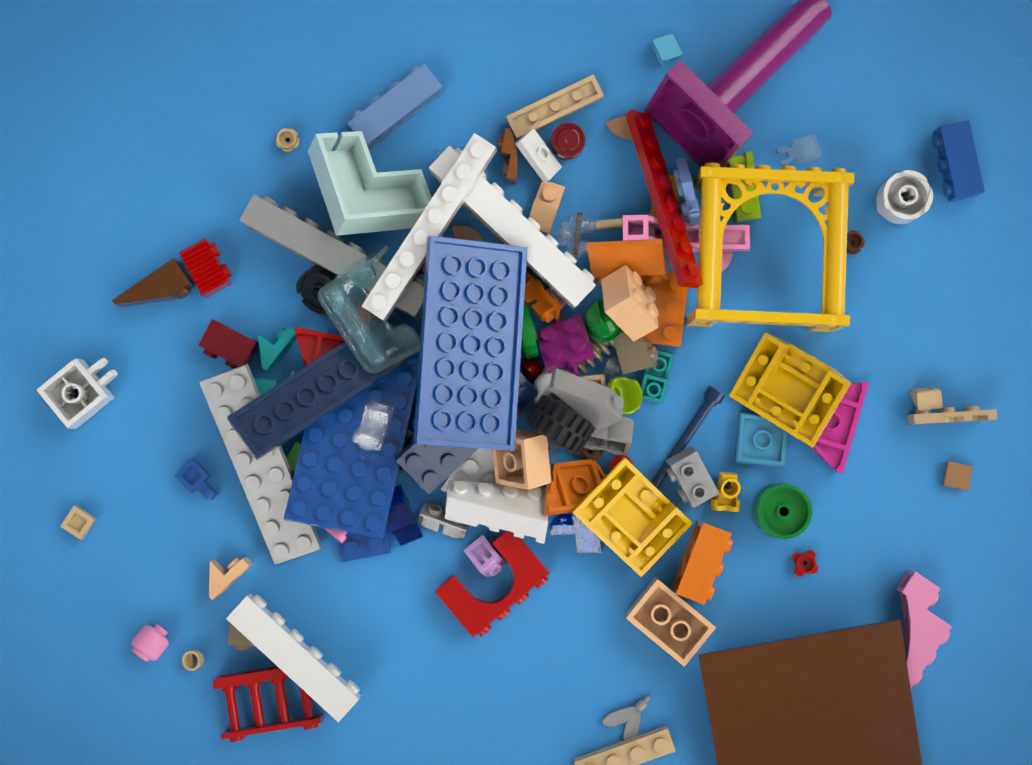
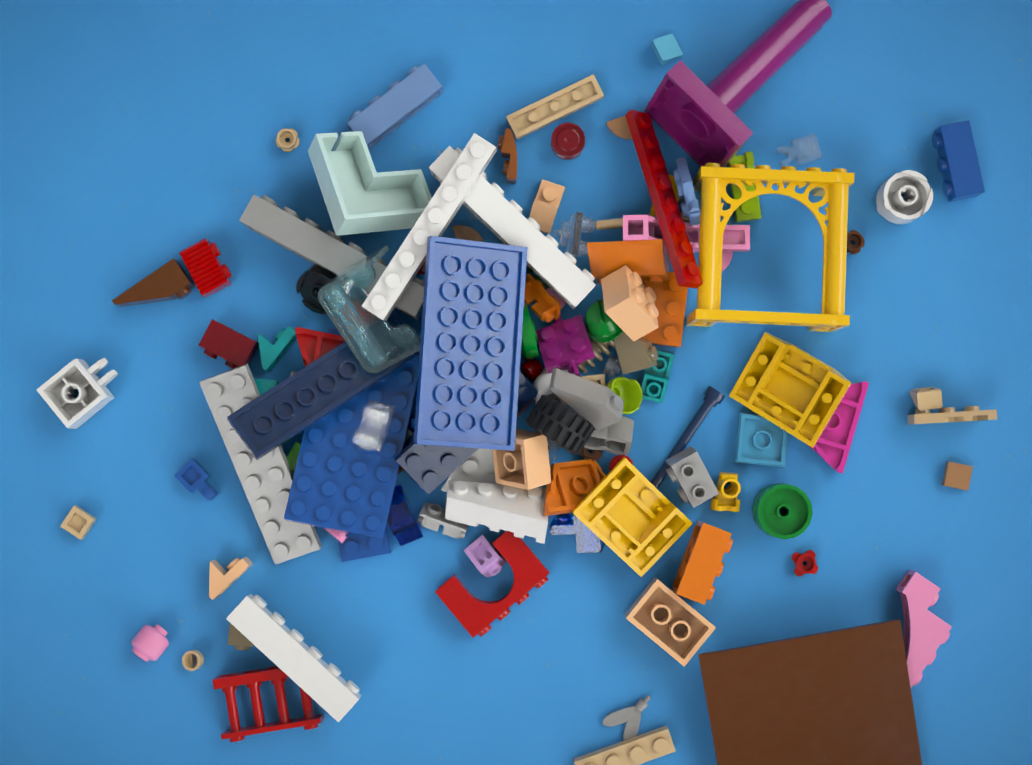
(538, 155): white plate -> none

